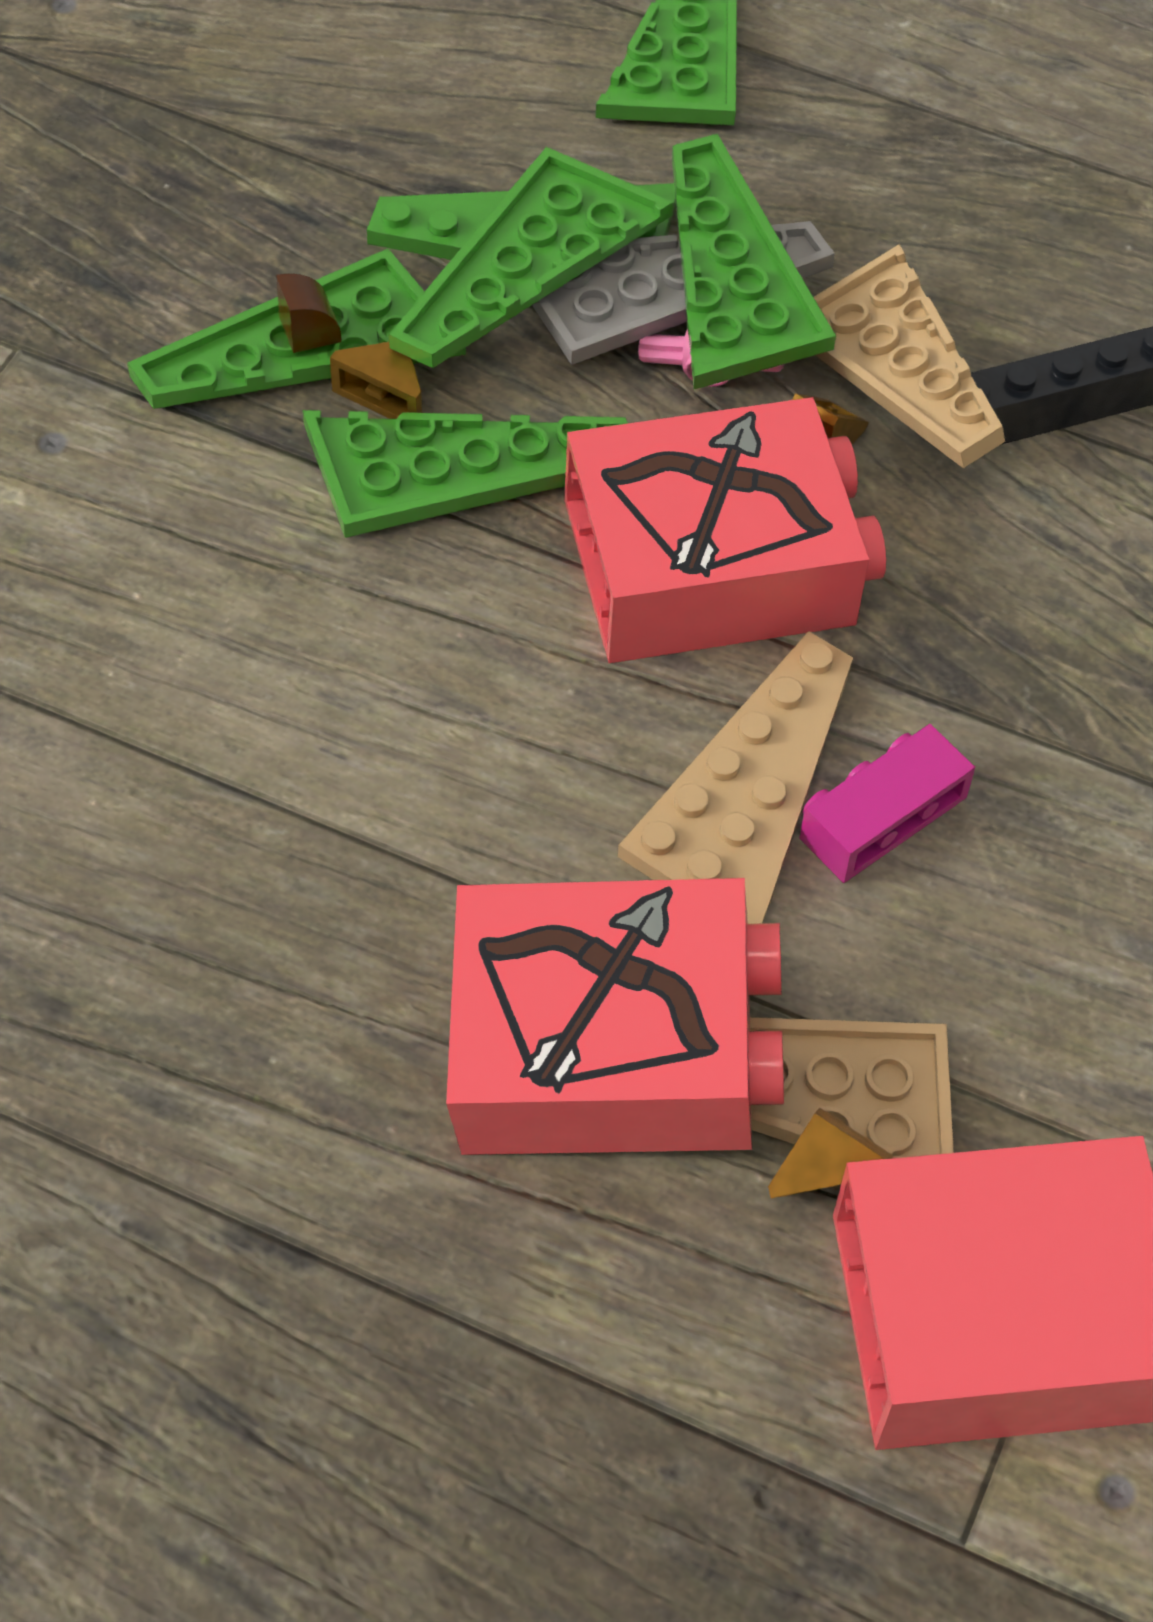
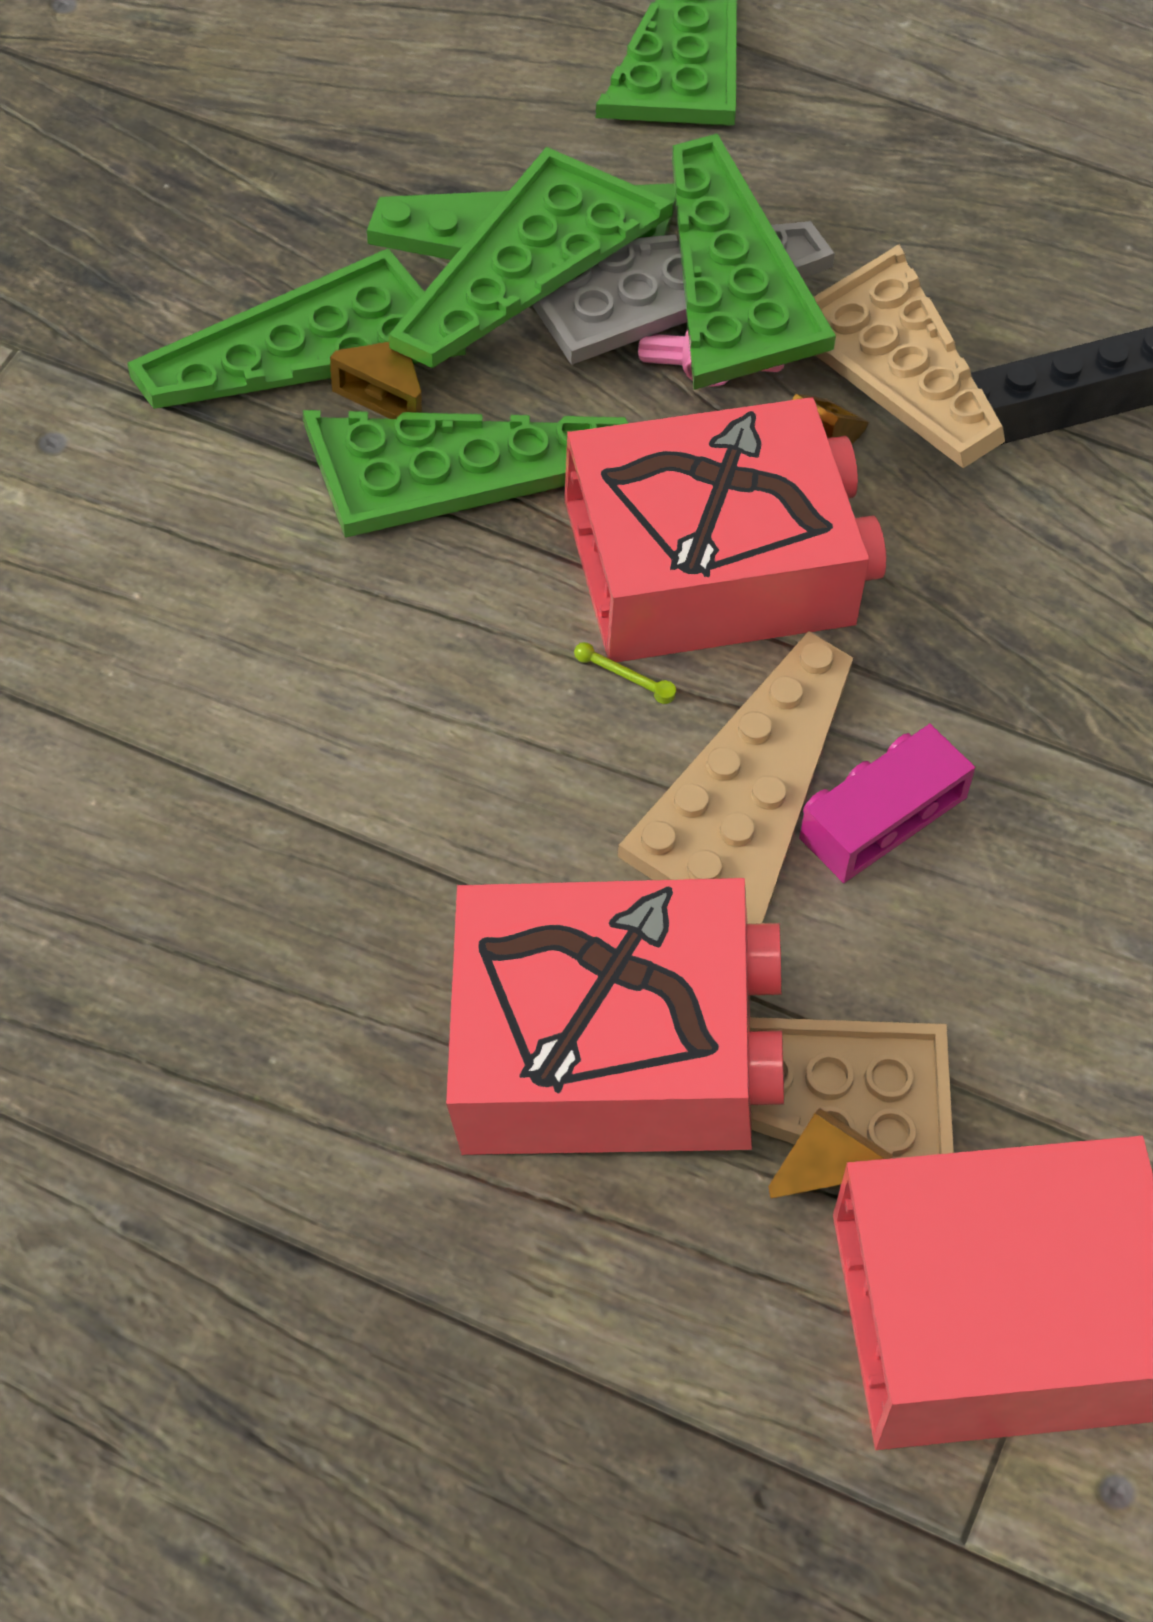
(306, 313): brick -> none
(663, 691): none -> lime hinge

